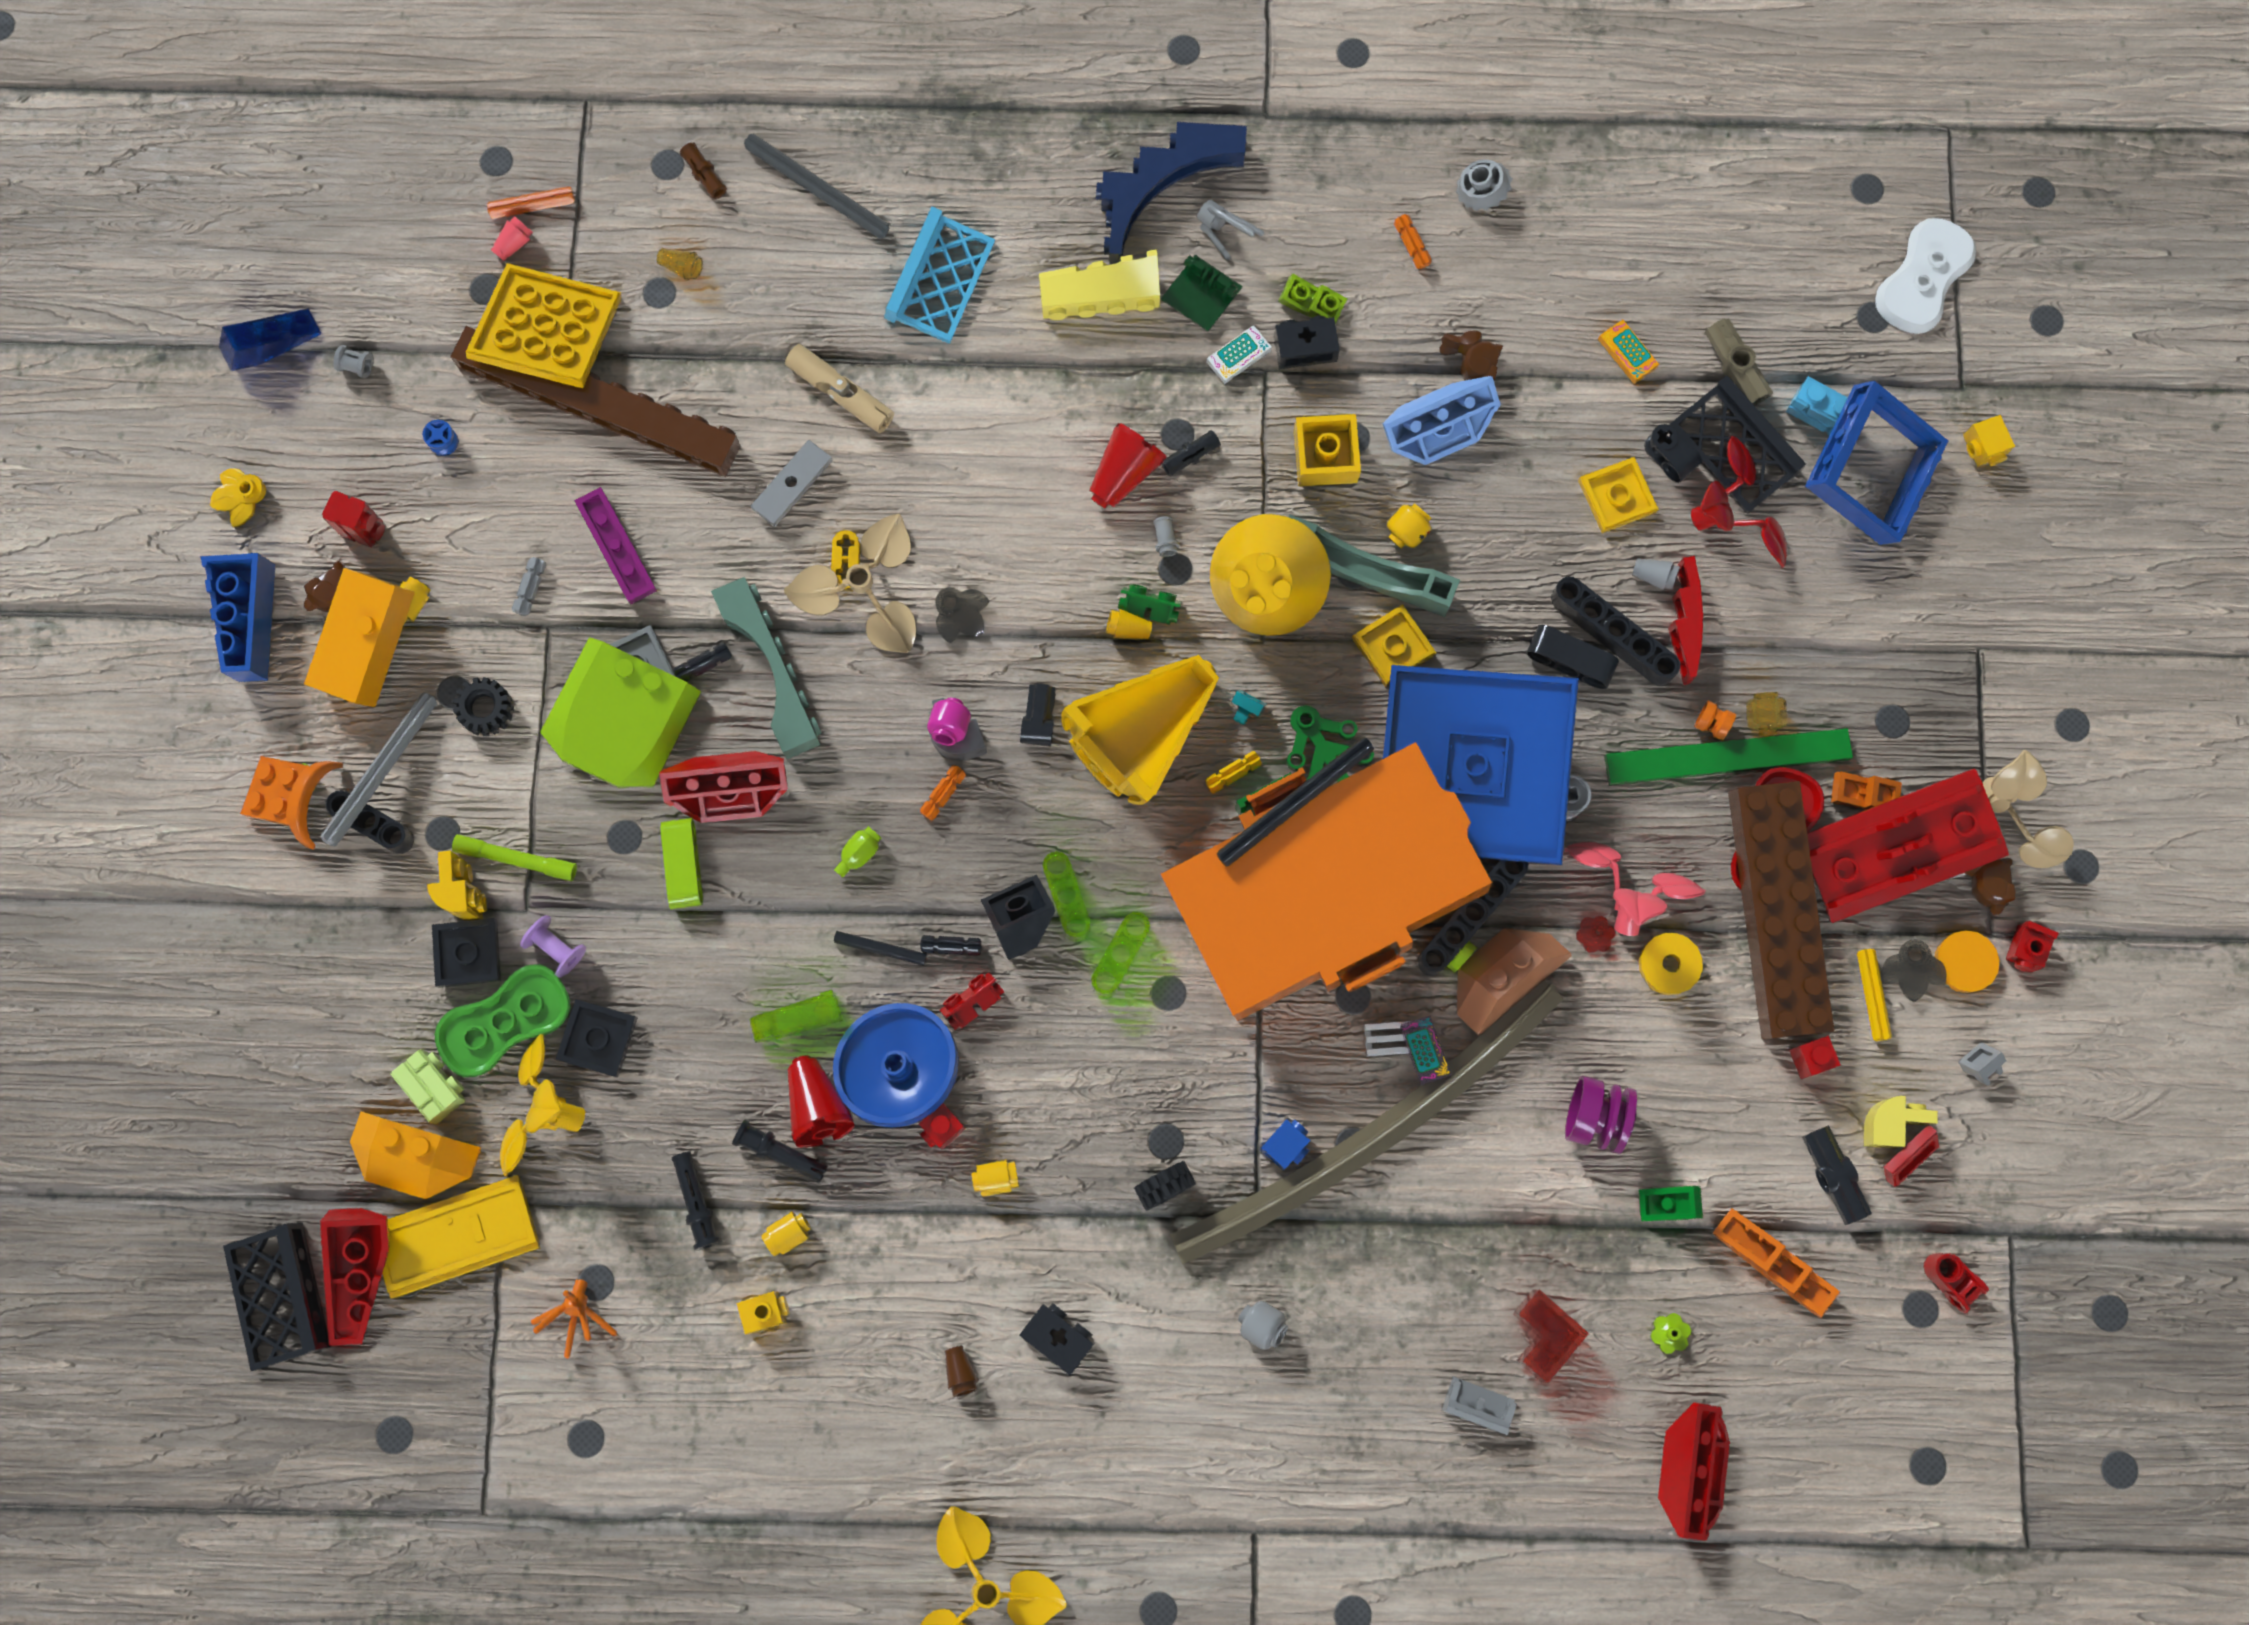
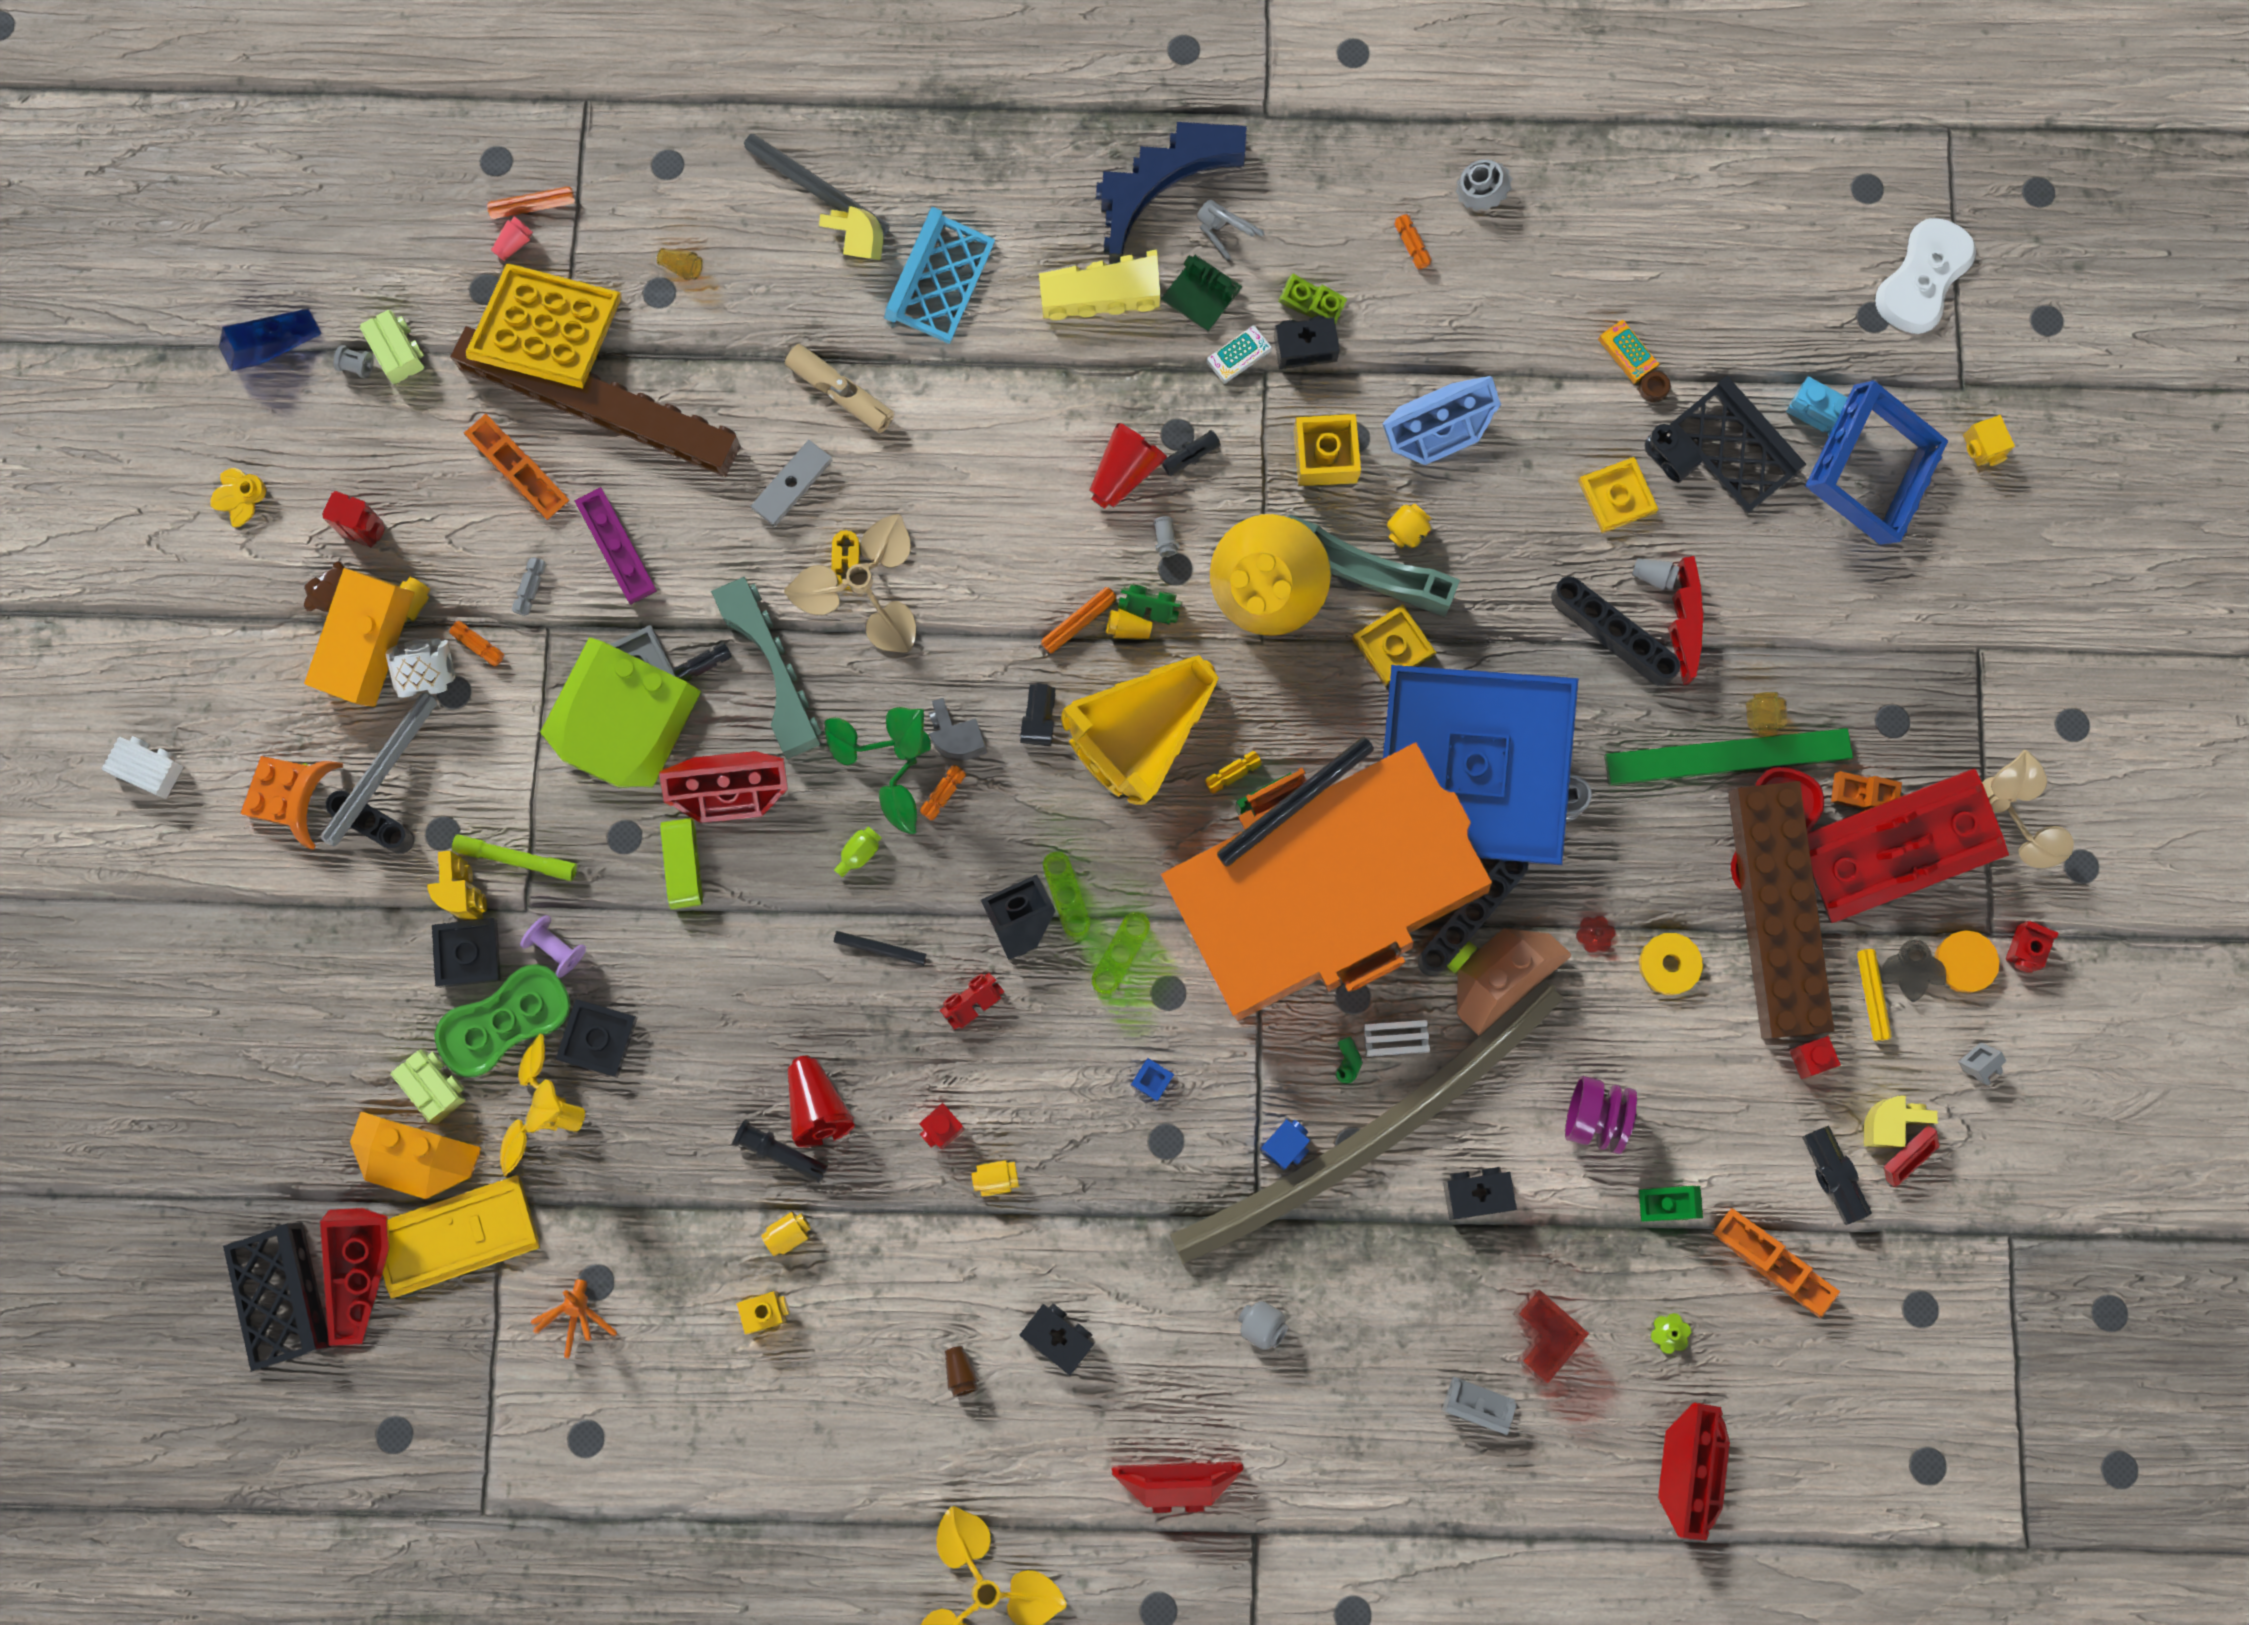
(142, 767): none -> white brick
(242, 612): blue wedge -> none
(392, 346): none -> yellowish green brick
(421, 666): none -> white brick
(436, 431): blue wheel -> none
(473, 691): black tyre -> none
(476, 643): none -> orange axle
(516, 467): none -> orange slope
(684, 1163): black pin -> none
(703, 170): reddish brown pin -> none
(796, 1017): clear neon green leg -> none
(862, 230): none -> light yellow brick
(895, 1065): blue dish -> none
(909, 741): none -> green plant
(949, 721): dark pink head -> none
(951, 945): black axle -> none
(963, 616): clear smoke plate -> none
(1078, 620): none -> orange axle
(1152, 1079): none -> blue tile
(1164, 1185): black tyre -> none
(1177, 1483): none -> red wedge
(1248, 705): teal tile -> none
(1324, 750): green plant -> none
(1351, 1062): none -> green arm
(1425, 1050): tile -> none
(1479, 356): reddish brown animal -> none
(1498, 1188): none -> black brick
(1572, 657): black beam -> none
(1632, 906): coral plant -> none
(1654, 386): none -> reddish brown tile
(1717, 511): red plant -> none
(1722, 720): orange wheel -> none
(1729, 347): dark tan piece -> none
(1959, 1284): red piece -> none
(1993, 884): reddish brown animal -> none

